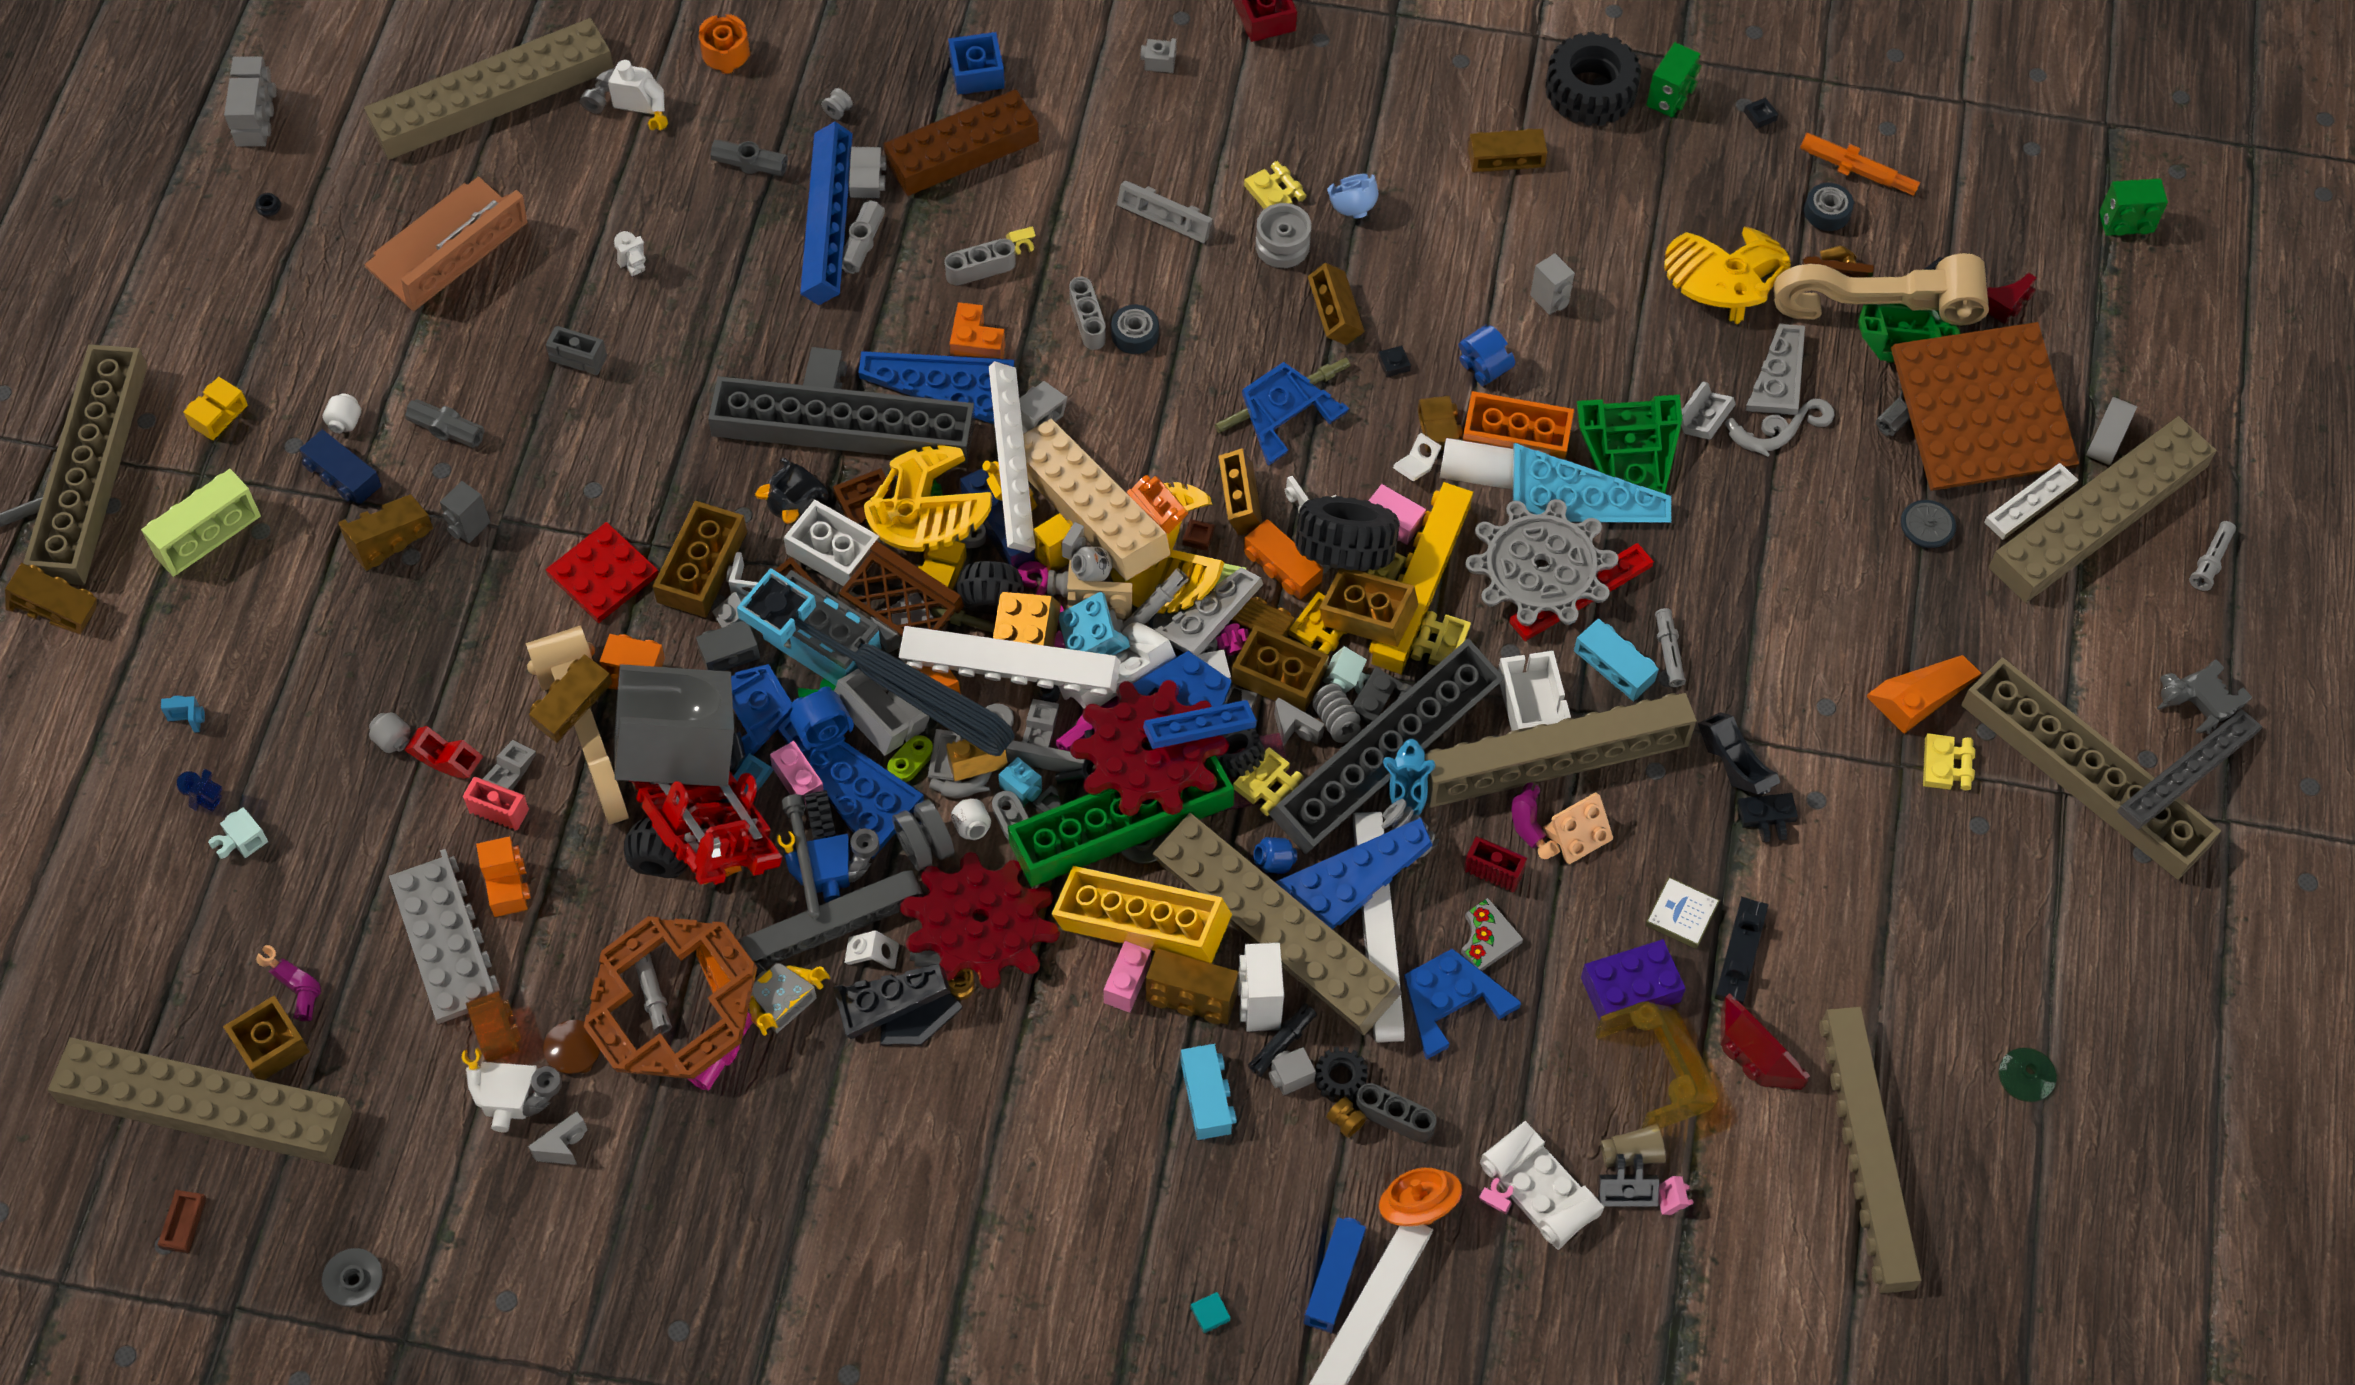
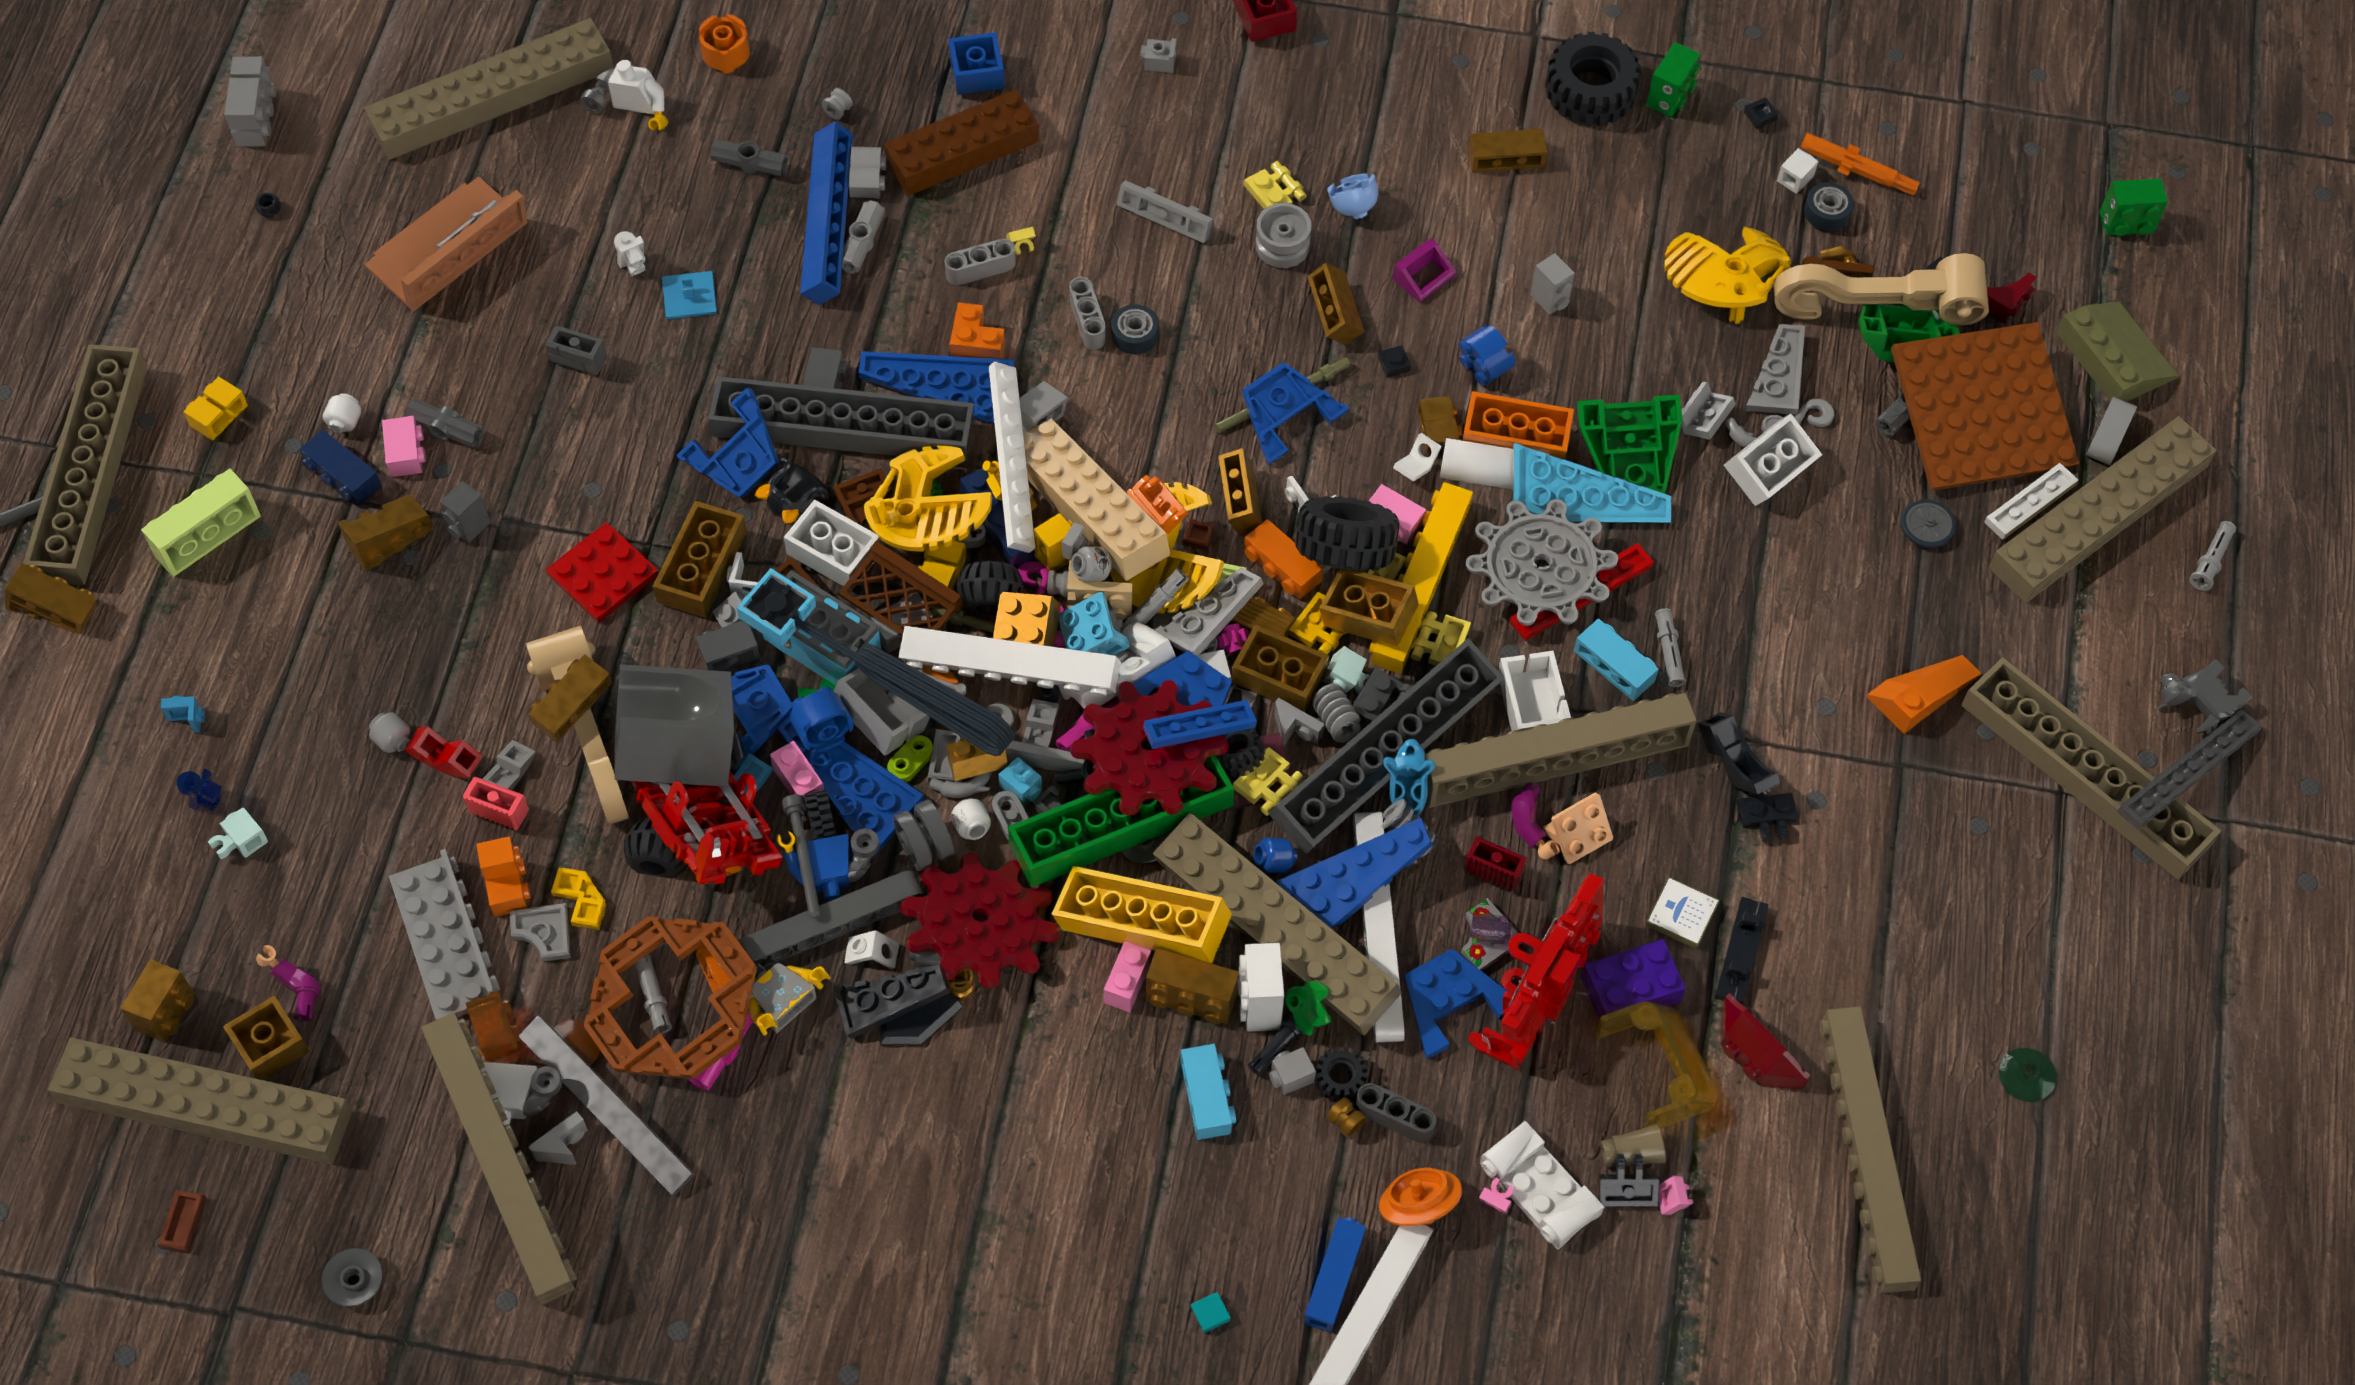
(158, 1001): none -> pearl gold brick
(402, 446): none -> bright pink brick
(496, 1154): none -> dark tan brick
(544, 928): none -> light grey tile
(578, 886): none -> yellow tile
(607, 1105): none -> flat silver tile
(629, 651): orange brick -> none
(689, 295): none -> dark azure piece
(744, 458): none -> blue wing
(960, 688): none -> light grey hinge
(1309, 1009): none -> green plate
(1417, 260): none -> magenta tile
(1490, 928): none -> clear purple brick
(1548, 977): none -> red piece
(1772, 459): none -> white brick
(1797, 170): none -> white brick
(1939, 762): light yellow plate -> none
(2114, 350): none -> olive slope

